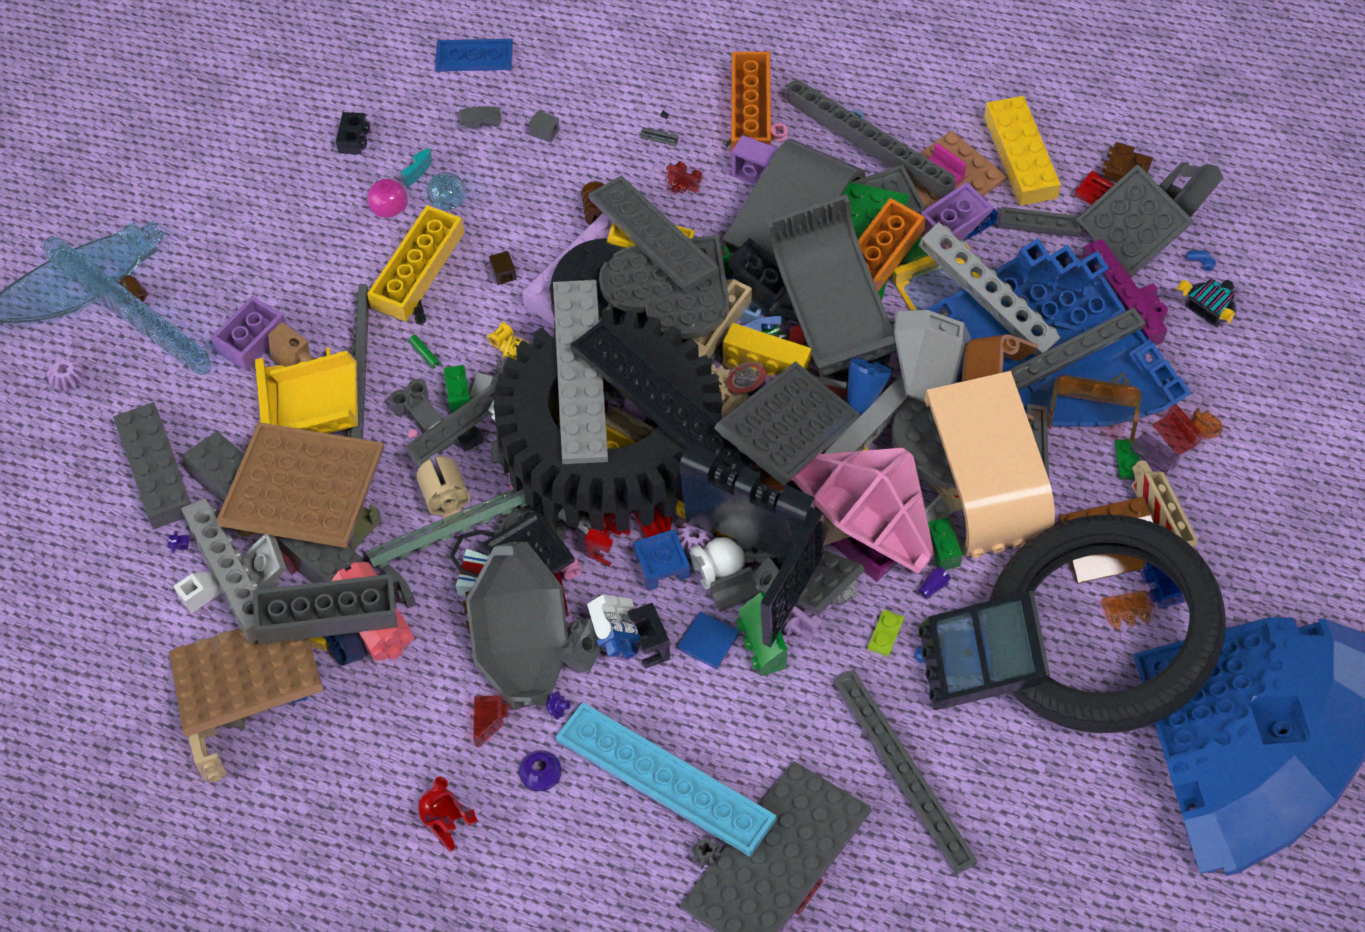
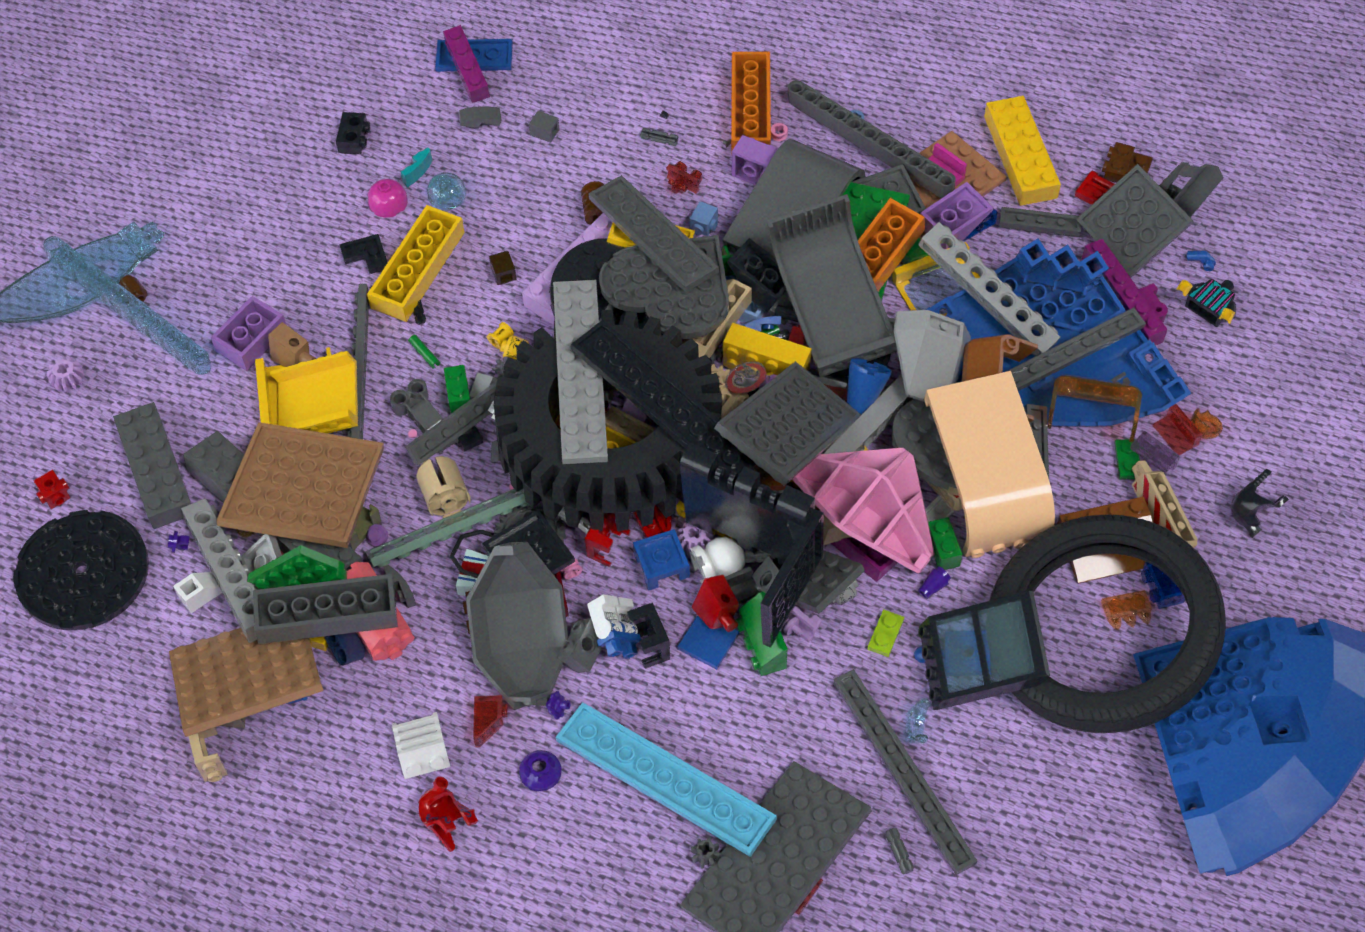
(52, 489): none -> red brick
(79, 601): none -> black plate
(298, 568): none -> green plate
(365, 248): none -> black plate
(377, 535): none -> medium lavender plate
(420, 746): none -> white plate
(466, 64): none -> magenta brick
(704, 219): none -> medium blue brick
(716, 604): none -> red torso
(899, 851): none -> dark grey axle
(918, 713): none -> clear light blue helmet
(1247, 502): none -> black piece

